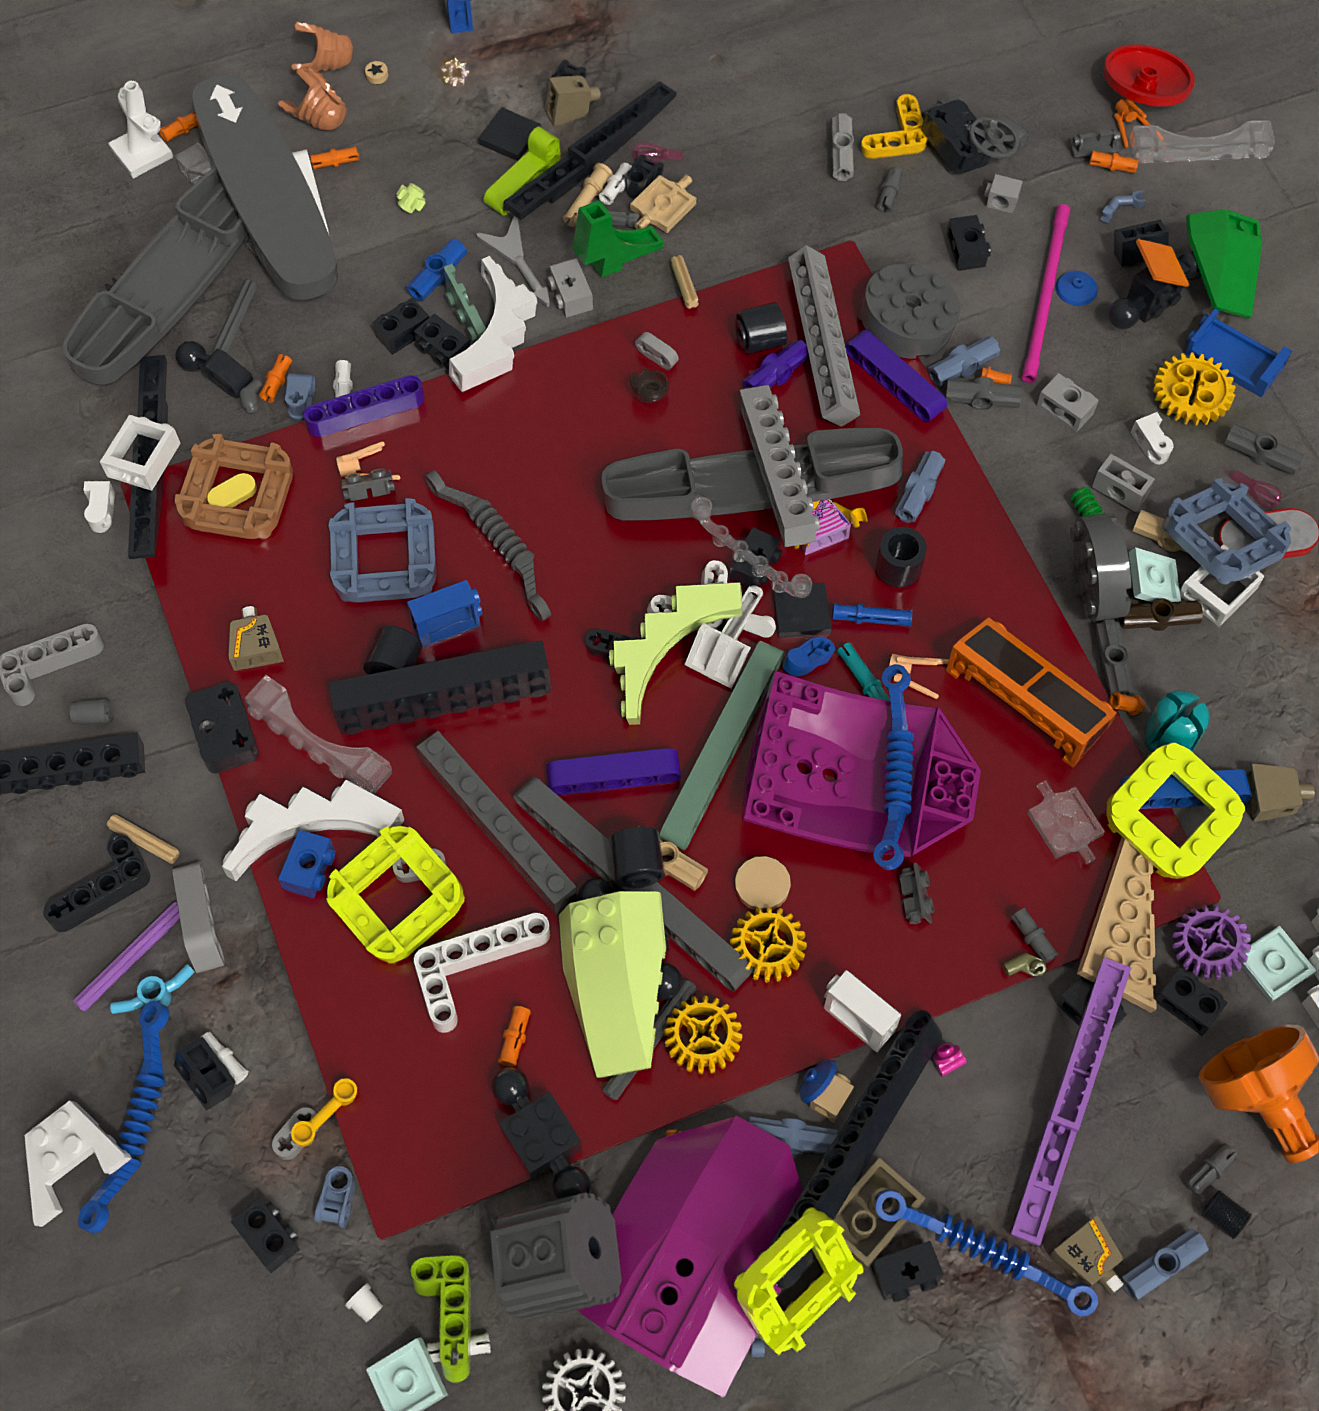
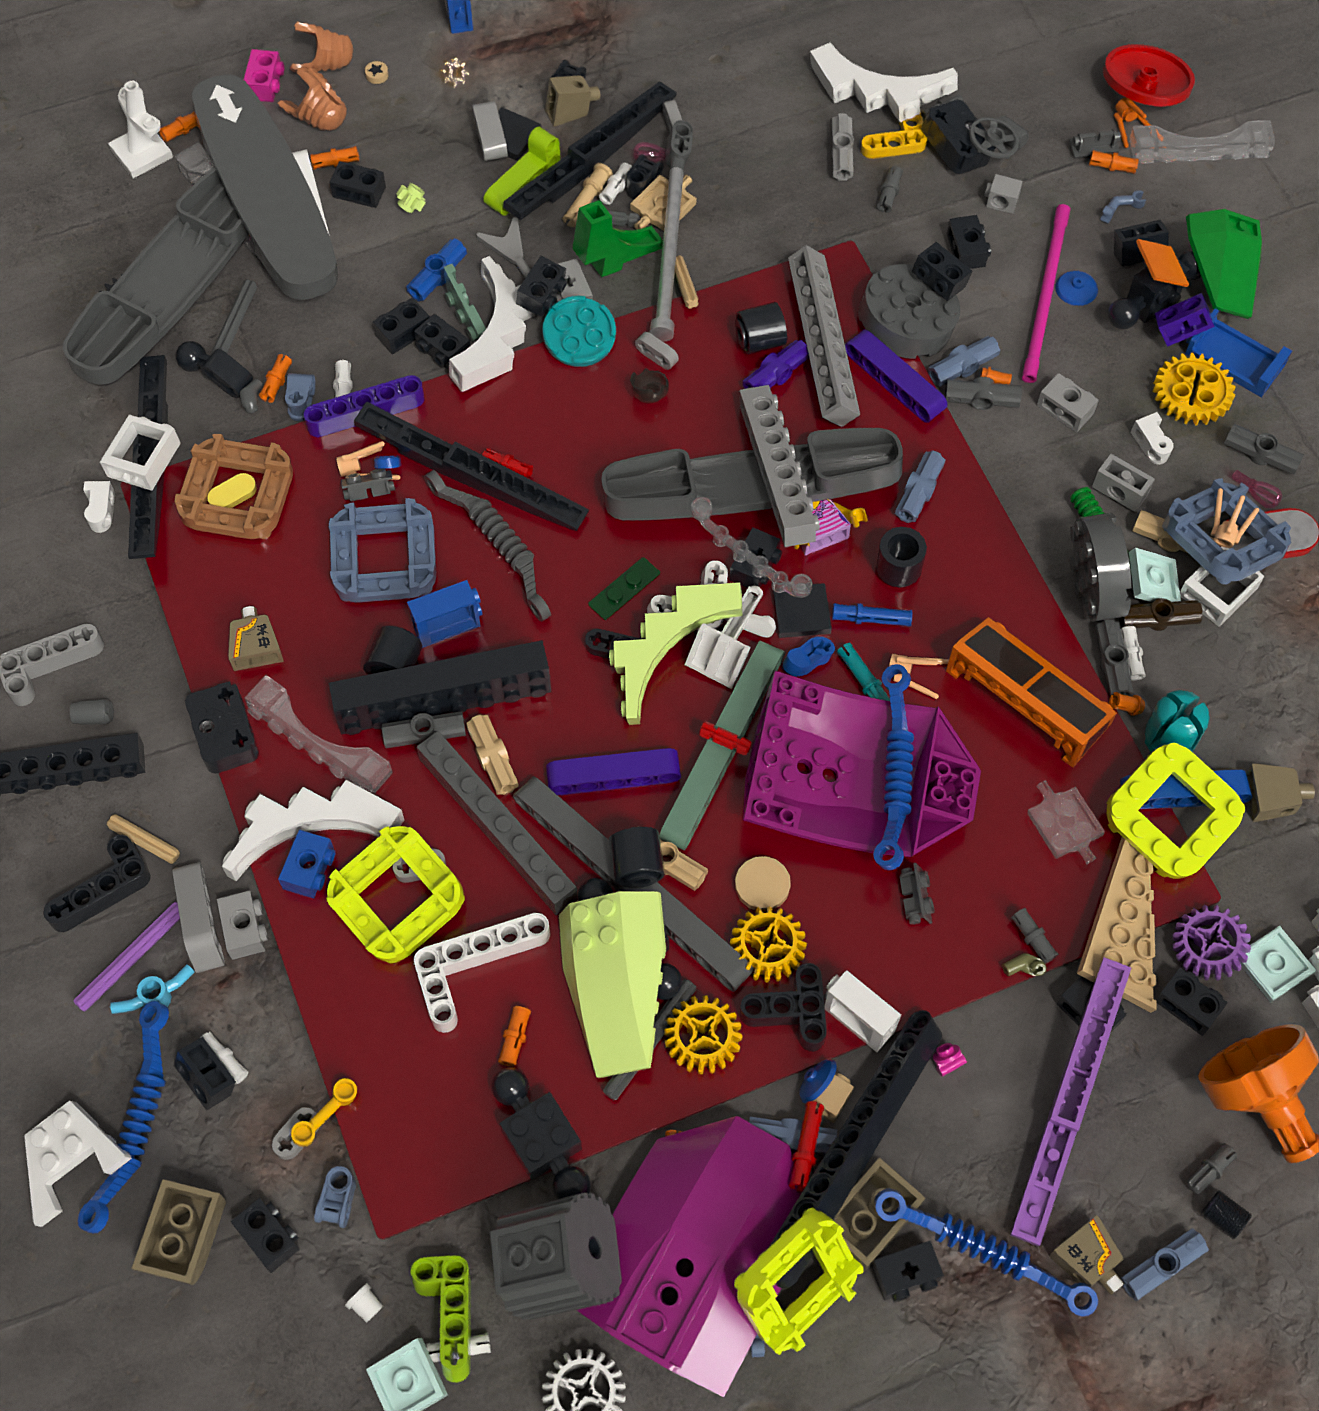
(179, 1232): none -> dark tan brick
(232, 912): none -> light grey brick
(264, 74): none -> dark pink brick
(357, 184): none -> black brick
(383, 462): none -> blue tile
(407, 733): none -> dark grey piece
(470, 468): none -> black slope
(489, 130): none -> light grey beam
(492, 754): none -> tan piece
(510, 462): none -> red pin
(538, 285): none -> black brick
(579, 331): none -> teal tile
(624, 588): none -> dark green piece
(671, 113): none -> light grey beam
(677, 153): none -> flat silver piece
(725, 738): none -> red axle
(794, 1001): none -> black beam
(804, 1157): none -> red pin
(875, 90): none -> white arch
(941, 271): none -> black brick
(1135, 652): none -> white pin
(1184, 319): none -> dark purple brick
(1227, 533): none -> light nougat plant

